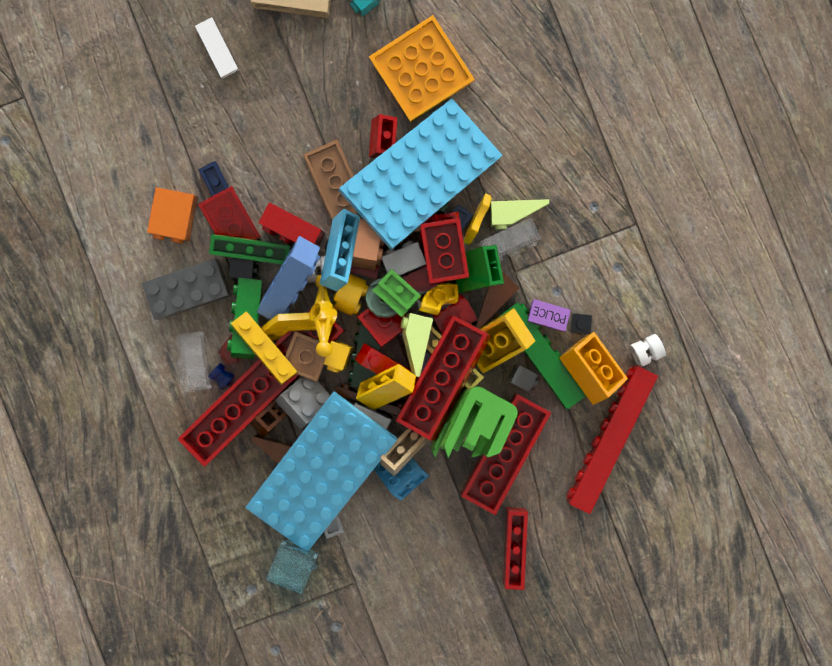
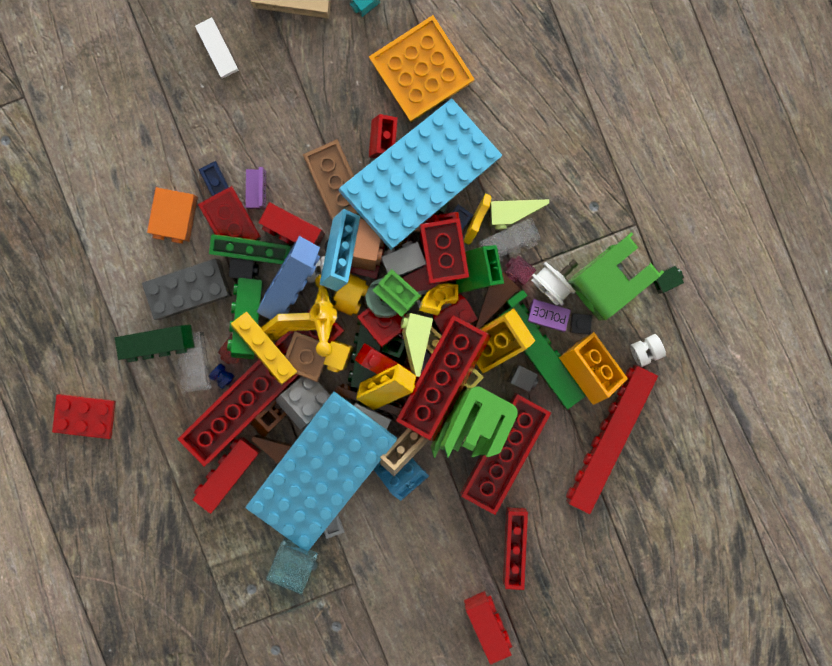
(83, 416): none -> red plate
(154, 342): none -> dark green brick
(226, 475): none -> red brick
(256, 188): none -> medium lavender panel
(396, 350): none -> dark green brick
(488, 627): none -> red brick
(516, 298): none -> green tile
(519, 270): none -> clear pink brick
(554, 282): none -> white wheel
(605, 286): none -> bright green piece
(669, 279): none -> dark green brick

